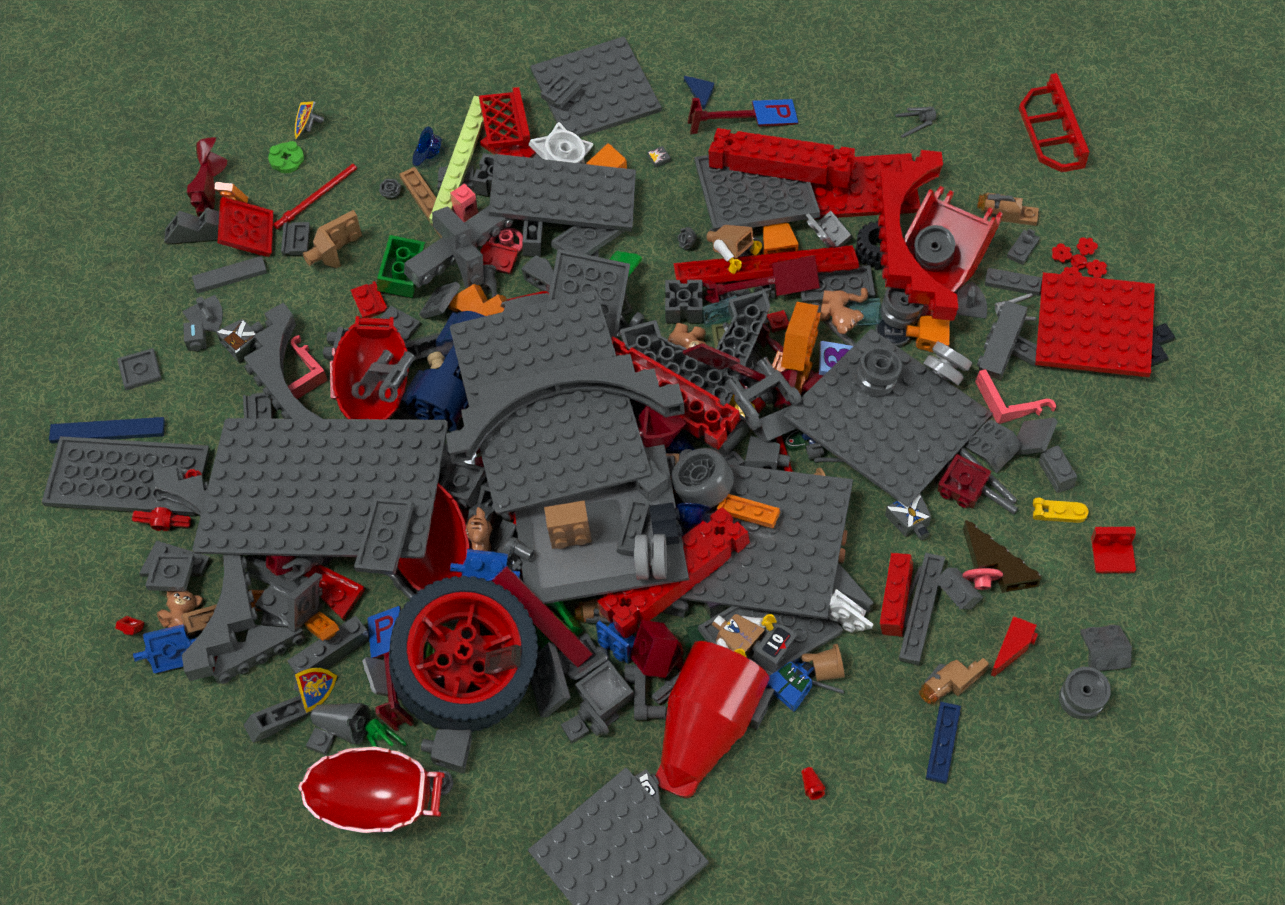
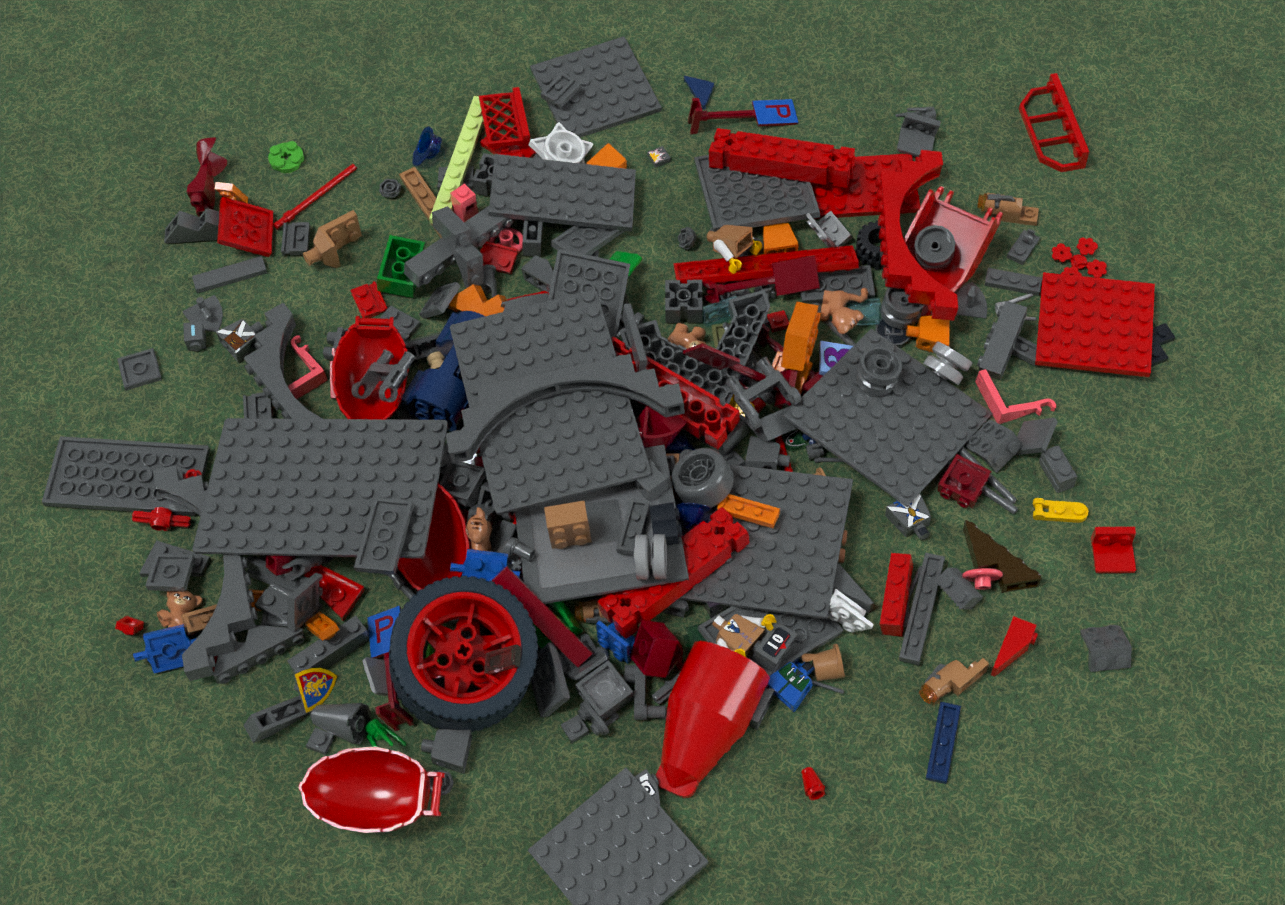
(109, 429): dark blue tile -> none
(305, 118): shield -> none
(634, 337): none -> dark grey tile
(917, 134): none -> dark grey bracket
(1084, 693): dark grey wheel -> none

